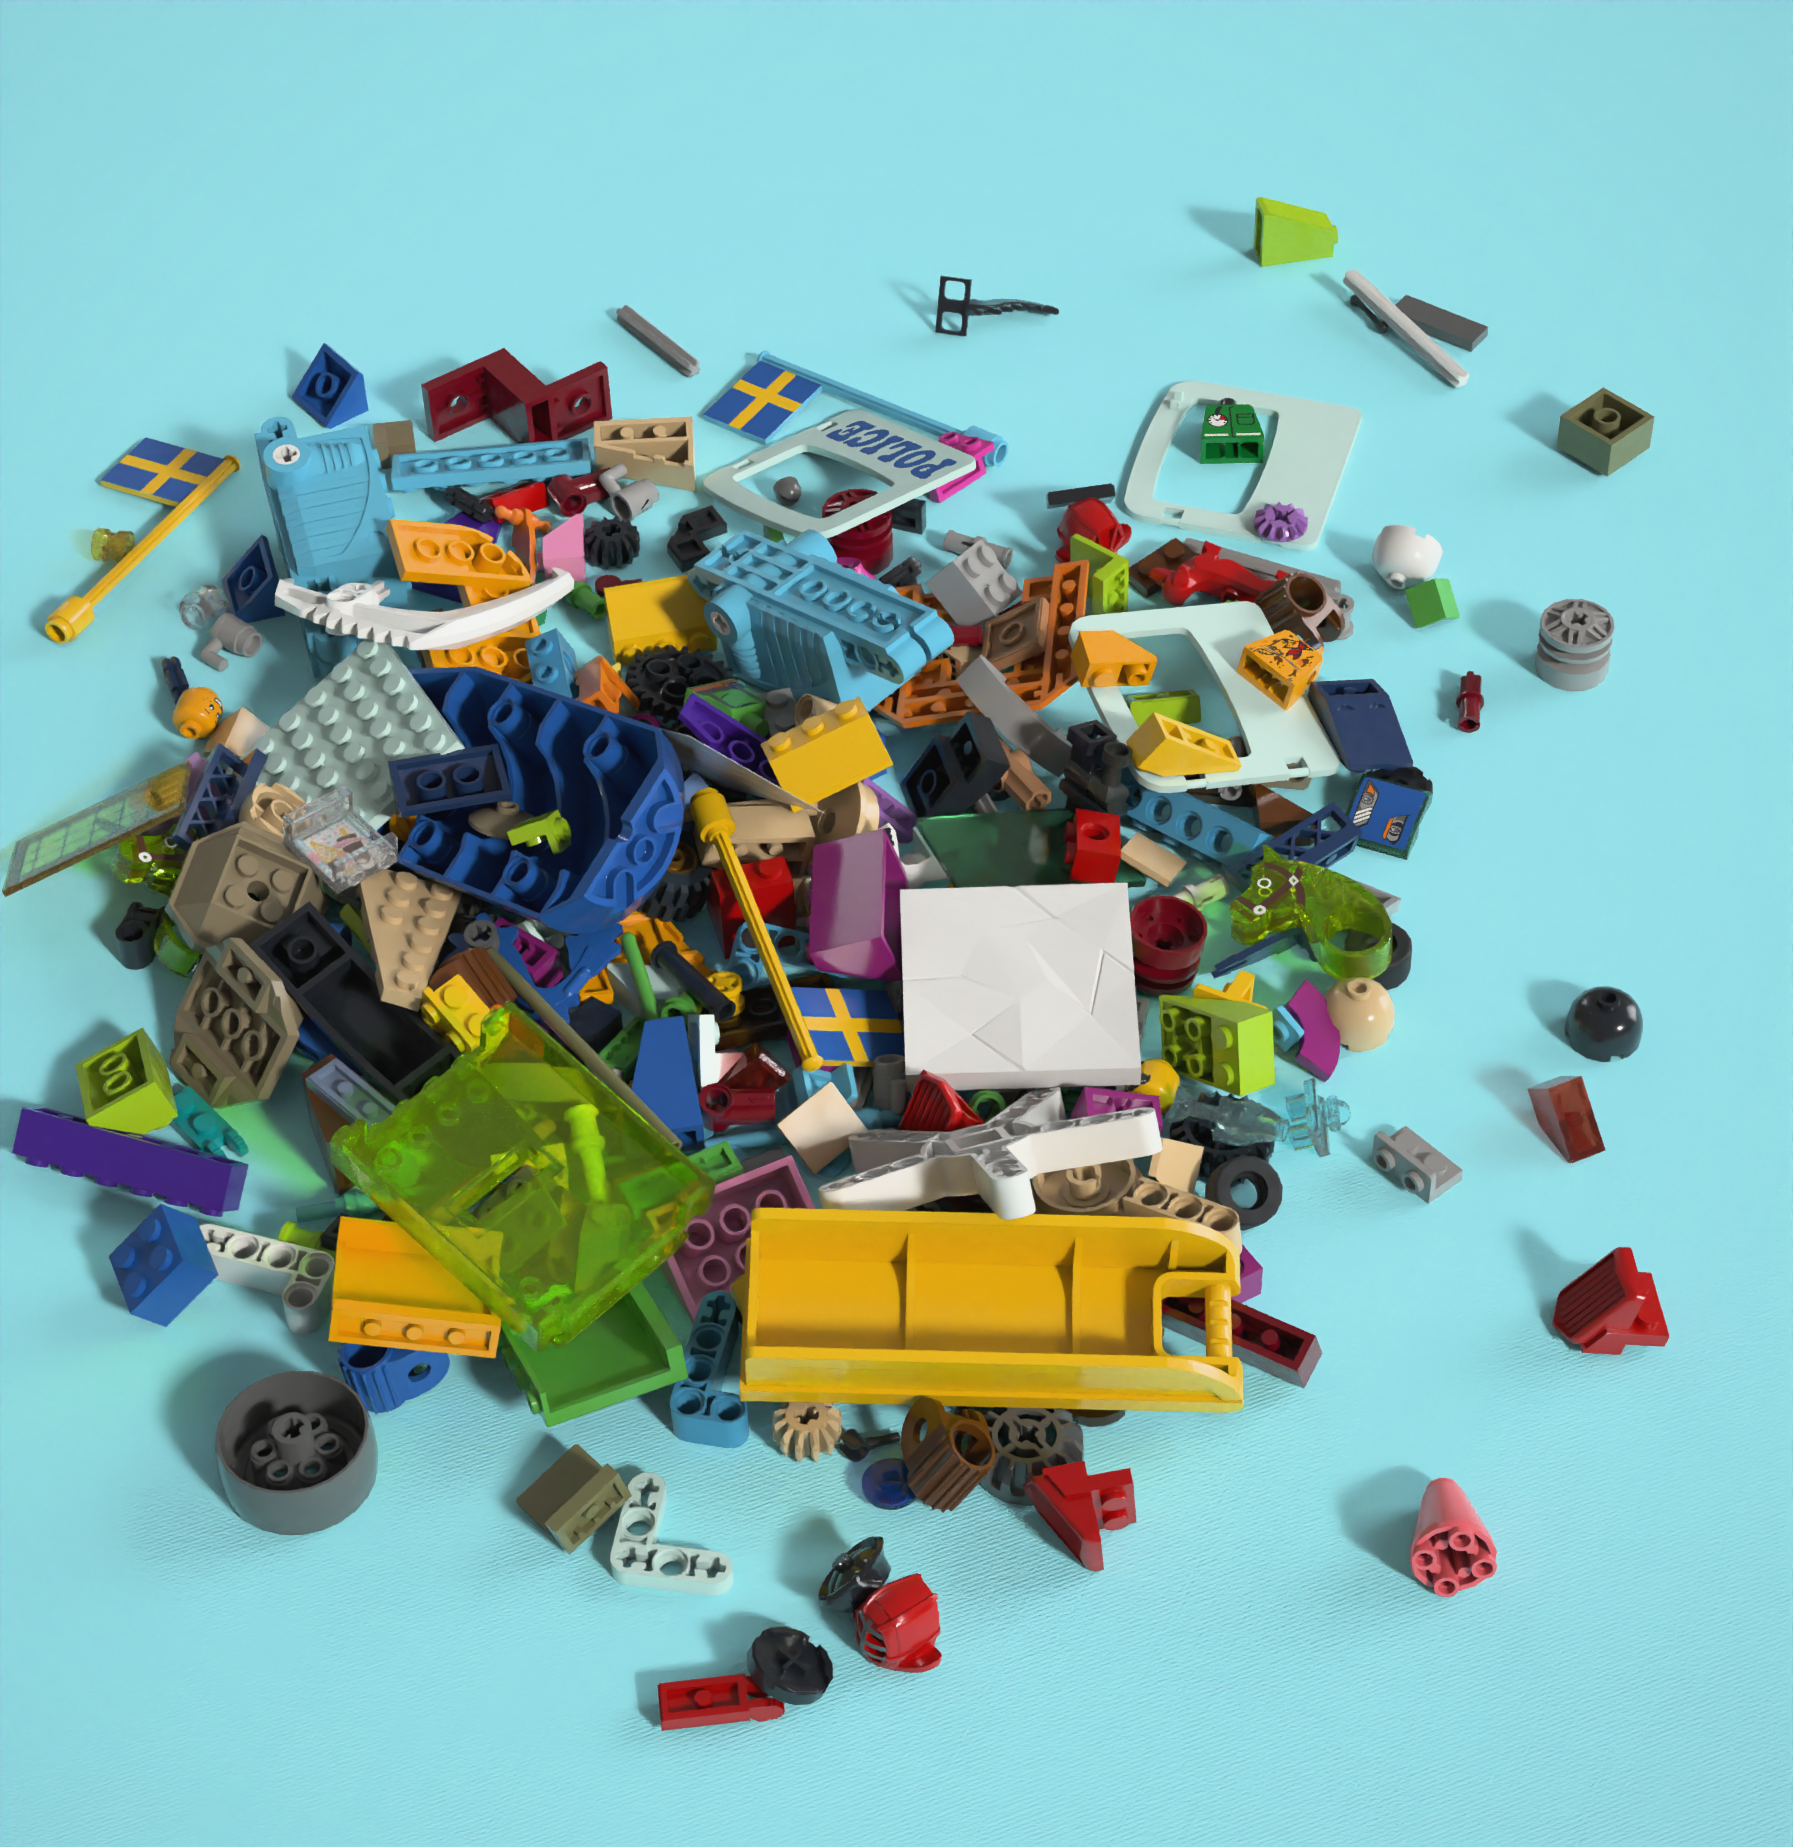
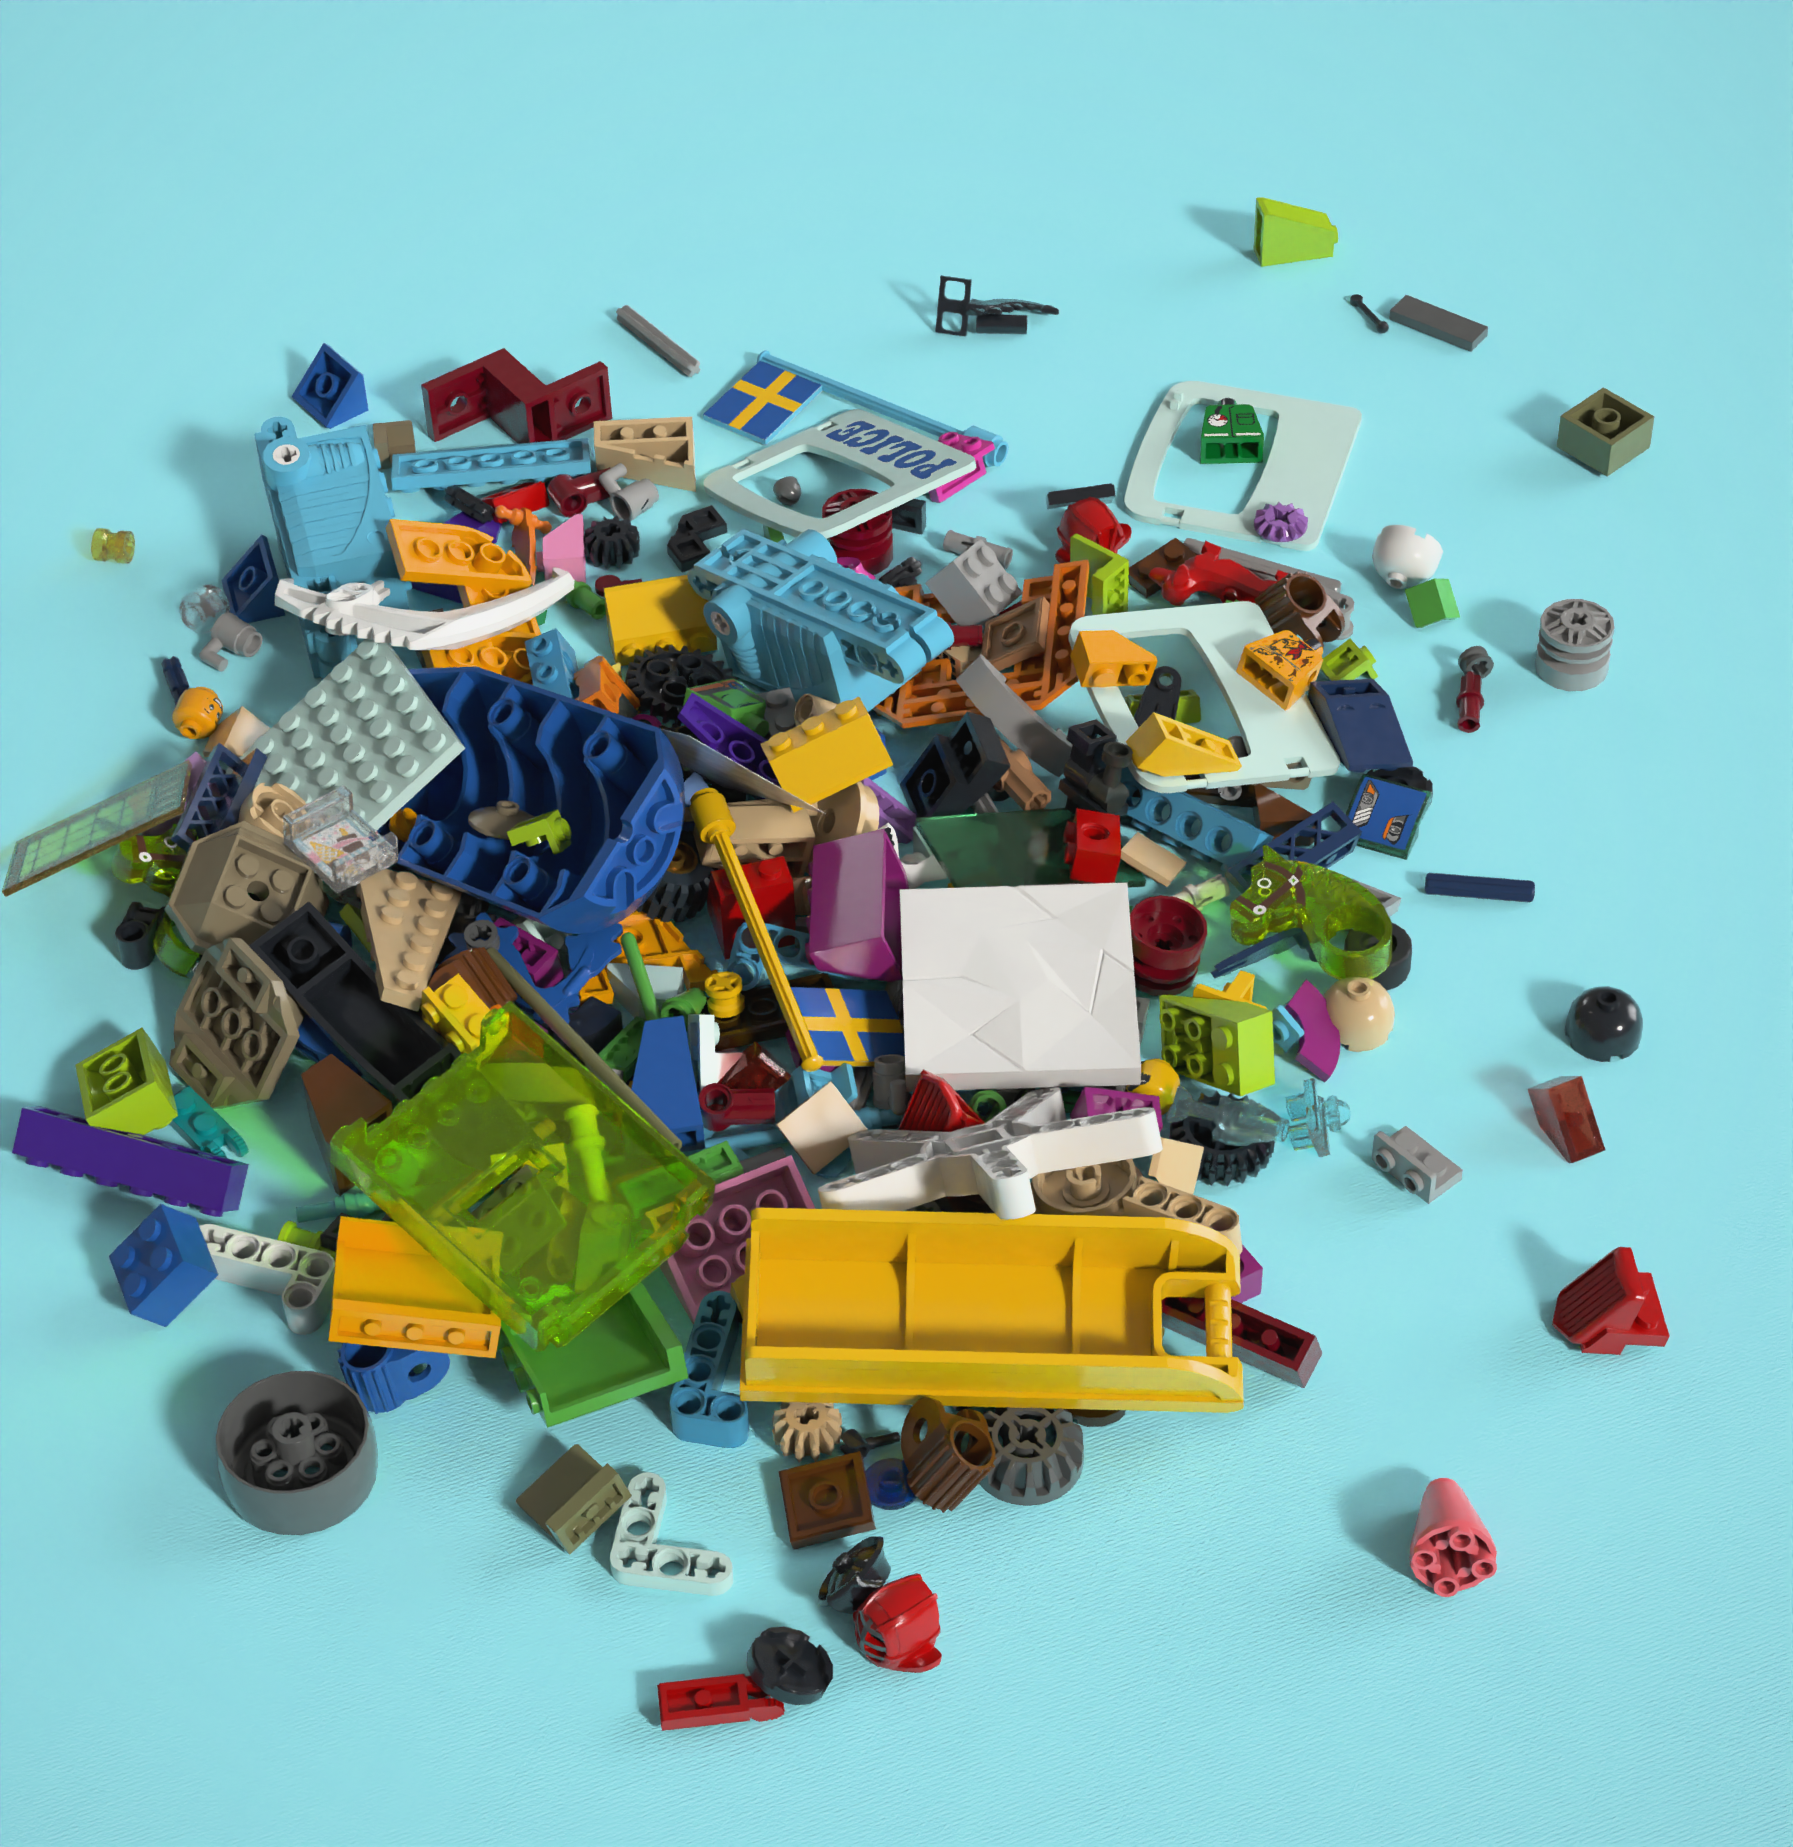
(158, 474): flag -> none
(348, 1094): sand blue tile -> none
(448, 780): dark blue slope -> none
(697, 985): black pin -> none
(827, 1500): none -> reddish brown plate
(1002, 324): none -> black axle
(1082, 1505): red piece -> none
(1158, 697): none -> black piece
(1263, 1178): black tyre -> none
(1348, 662): none -> lime bracket
(1406, 328): white axle -> none
(1477, 655): none -> dark grey bush
(1479, 887): none -> dark blue axle

